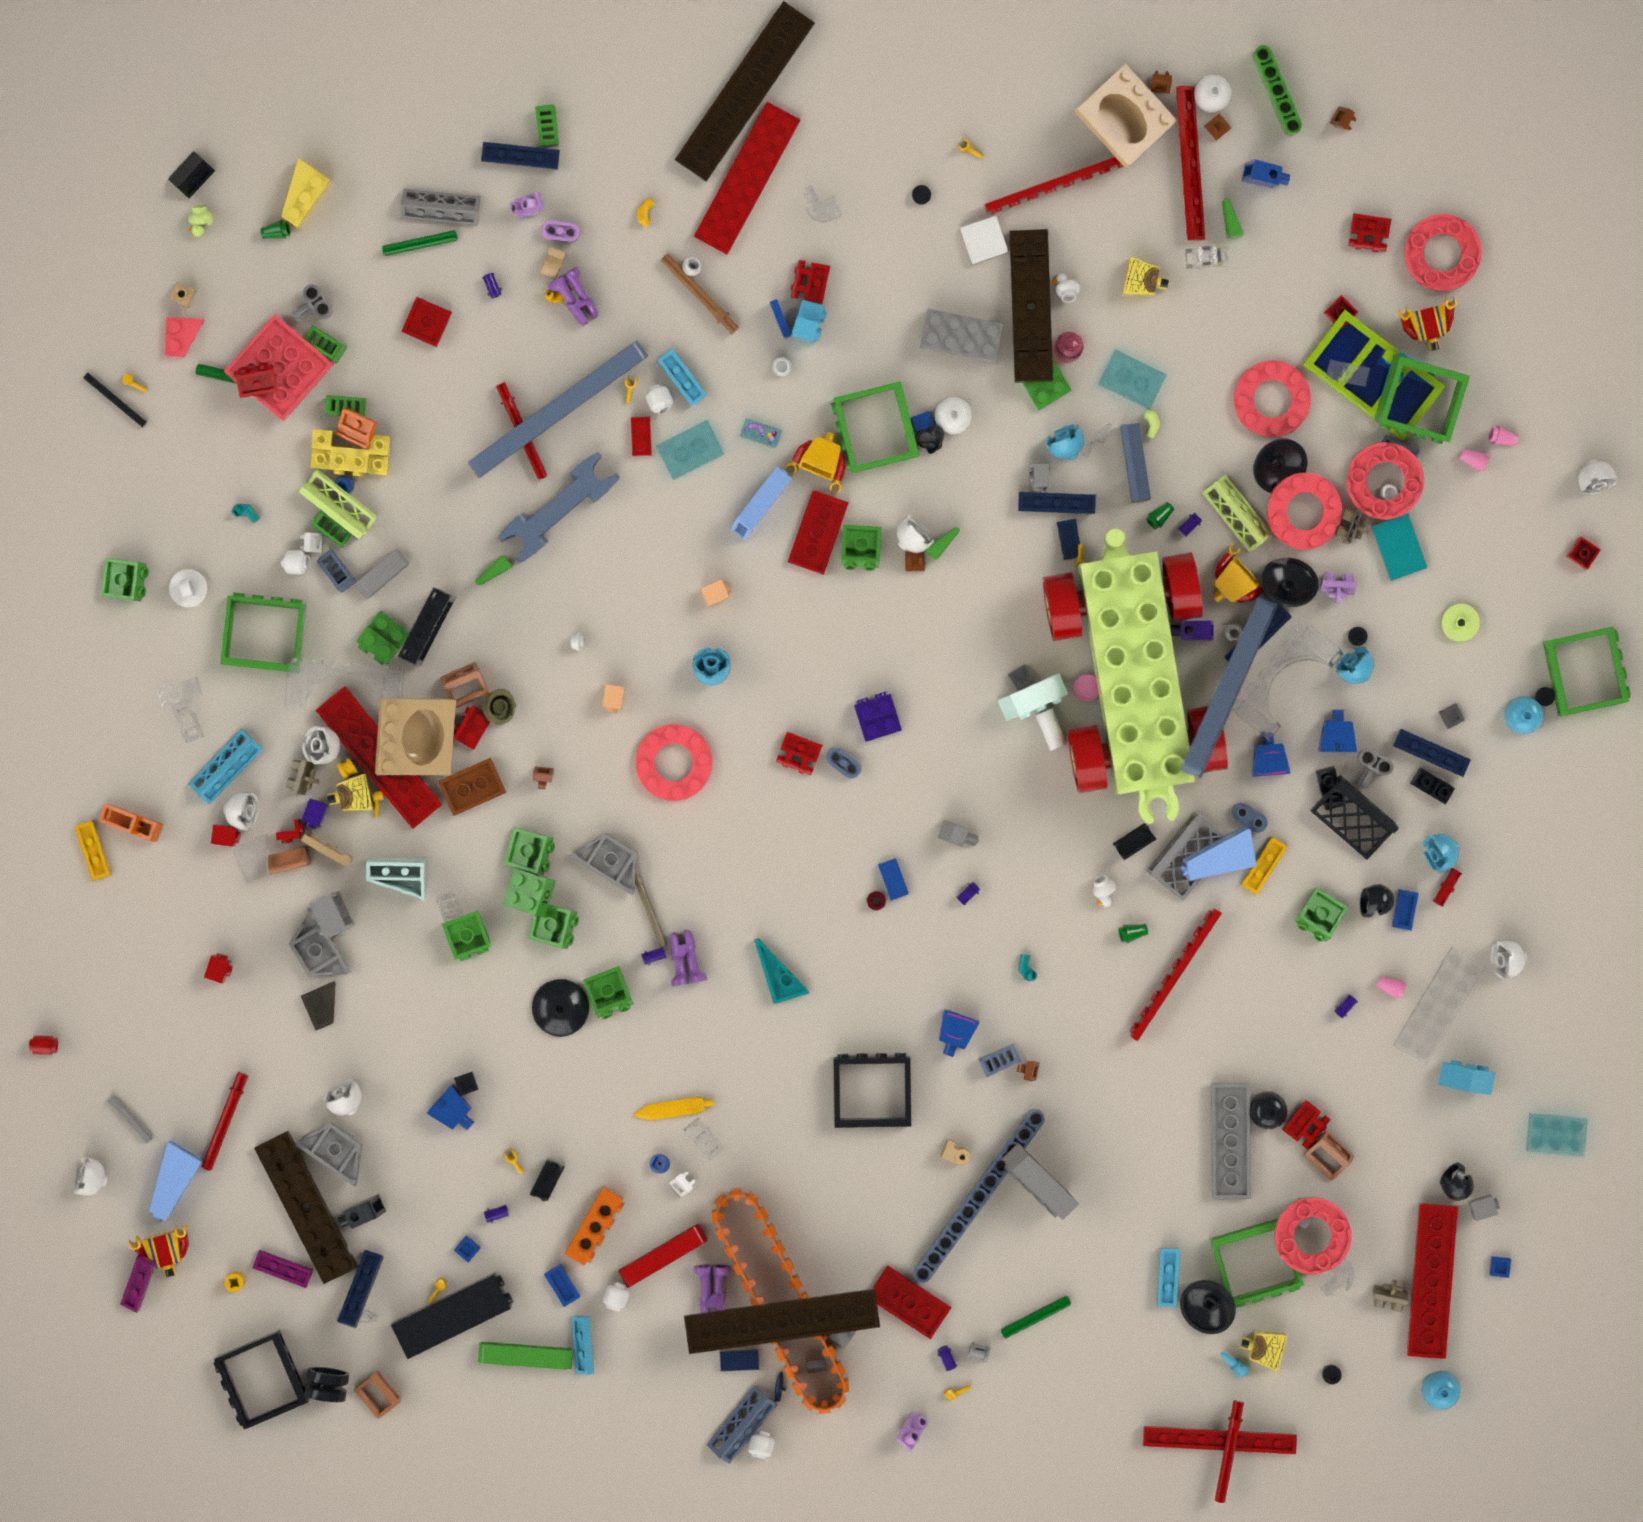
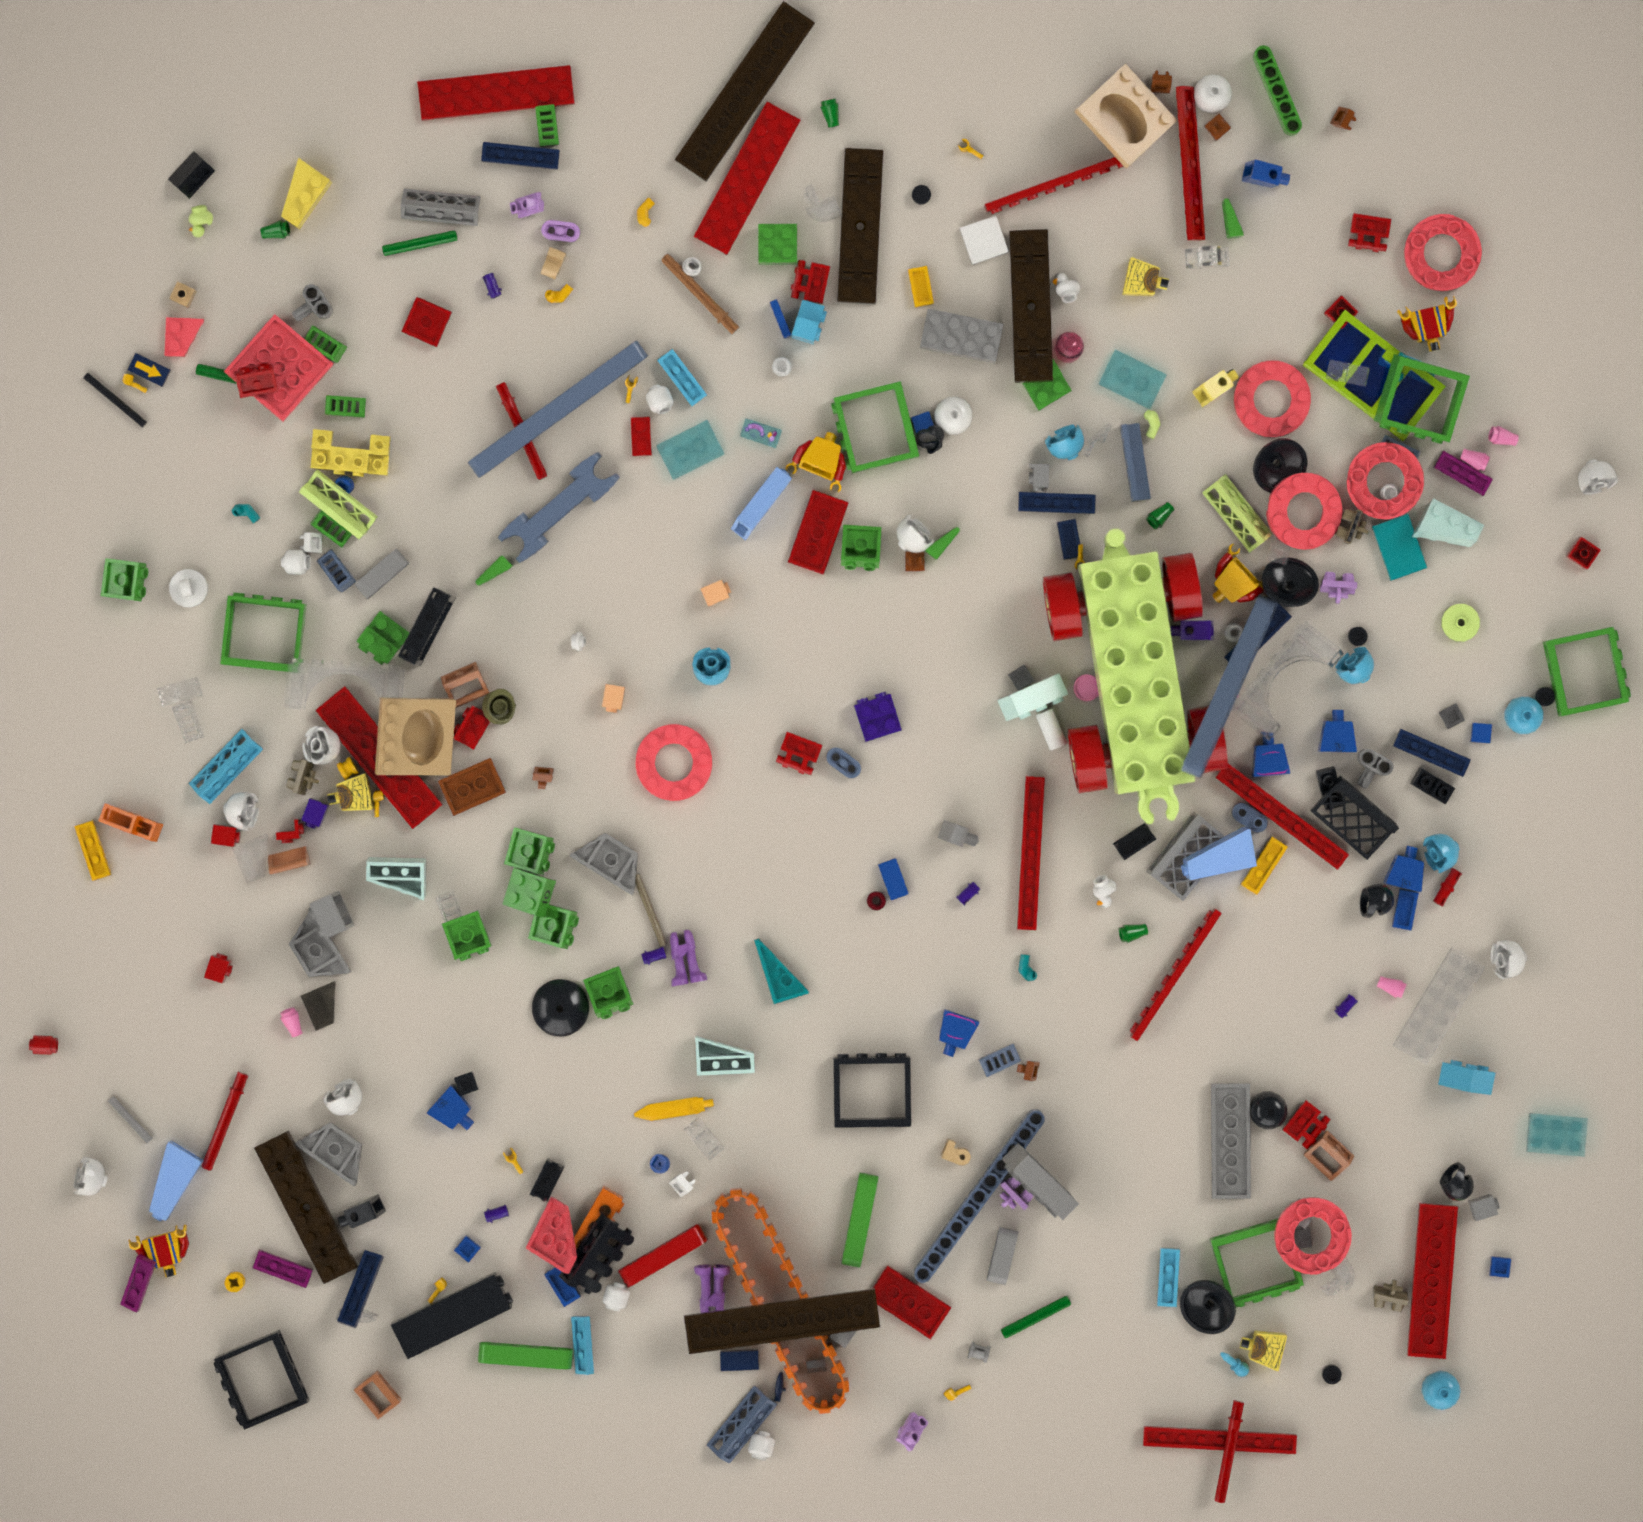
(149, 370): none -> dark blue tile
(291, 1021): none -> bright pink cone
(326, 1384): black wheel -> none
(327, 849): tan plate -> none
(356, 428): orange plate -> none
(495, 92): none -> red plate
(554, 1237): none -> coral plate
(573, 305): medium lavender piece -> none
(589, 1249): none -> black fence
(721, 1058): none -> light aqua wedge
(777, 244): none -> bright green brick
(830, 110): none -> green cone
(859, 1220): none -> bright green beam
(860, 205): none -> dark brown piece
(920, 286): none -> yellow tile
(947, 1358): dark purple pin -> none
(1002, 1256): none -> light grey beam
(1010, 1186): none -> lavender hips
(1030, 853): none -> red plate
(1190, 524): dark purple pin -> none
(1211, 389): none -> light yellow torso
(1282, 816): none -> red plate
(1303, 1238): none -> flat silver tile
(1320, 915): bright green plate -> none
(1406, 871): none -> blue torso
(1447, 525): none -> light aqua wedge
(1463, 473): none -> magenta tile
(1481, 733): none -> blue tile

